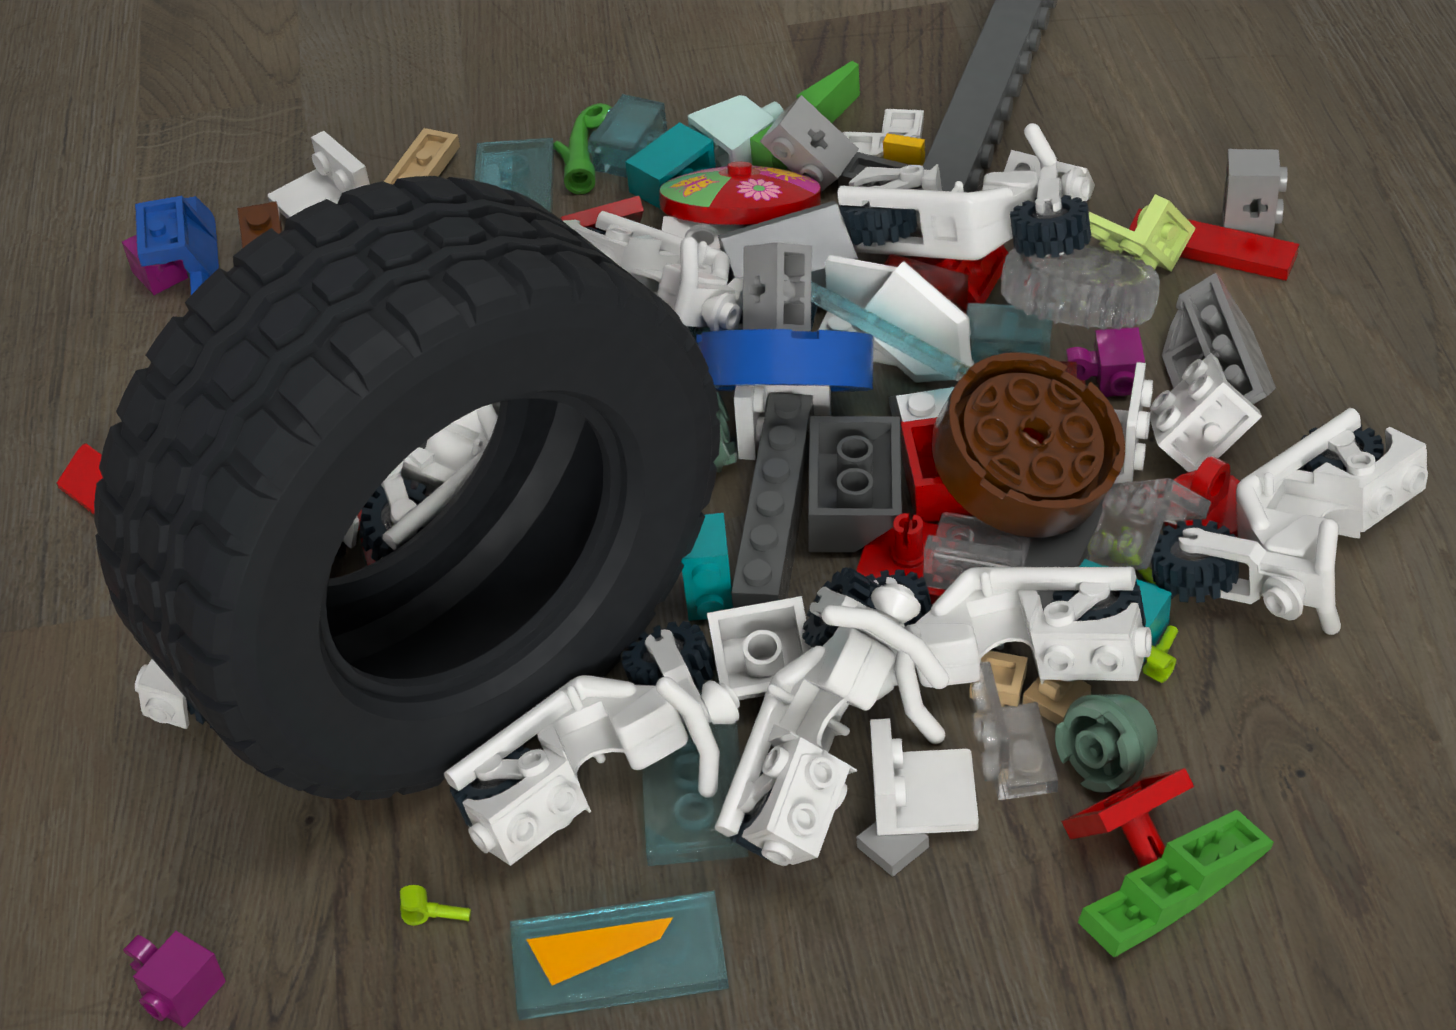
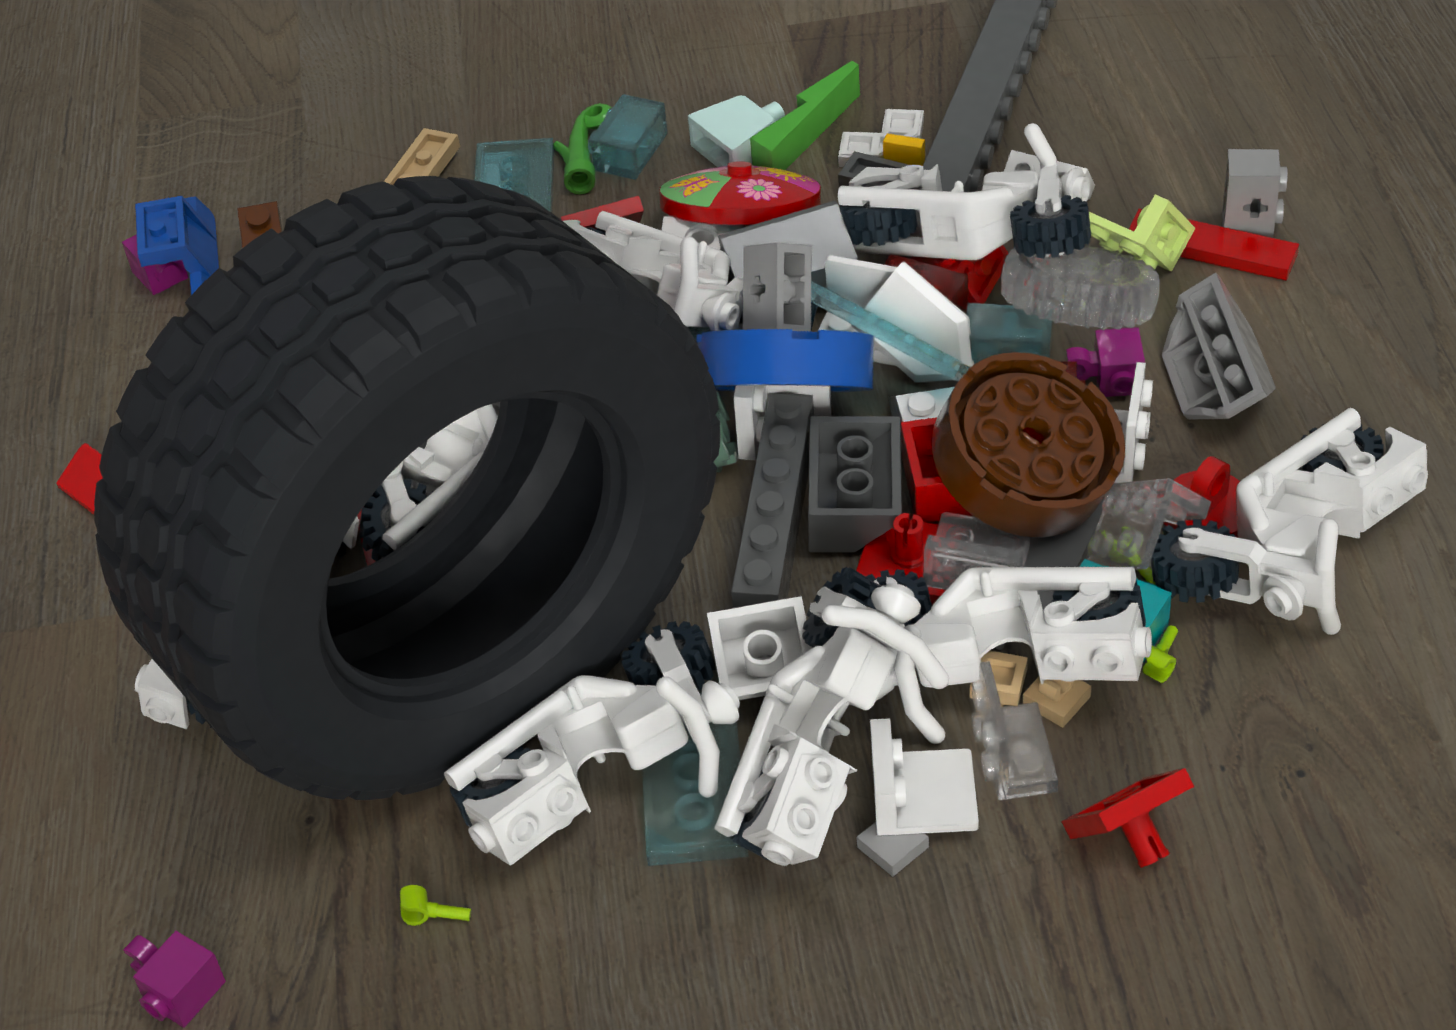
(334, 174): white bracket -> none
(617, 955): clear light blue tile -> none
(666, 158): teal brick -> none
(708, 570): teal brick -> none
(809, 143): light grey brick -> none
(1107, 740): sand green cone -> none
(1176, 884): bright green slope -> none
(1201, 415): white bracket -> none

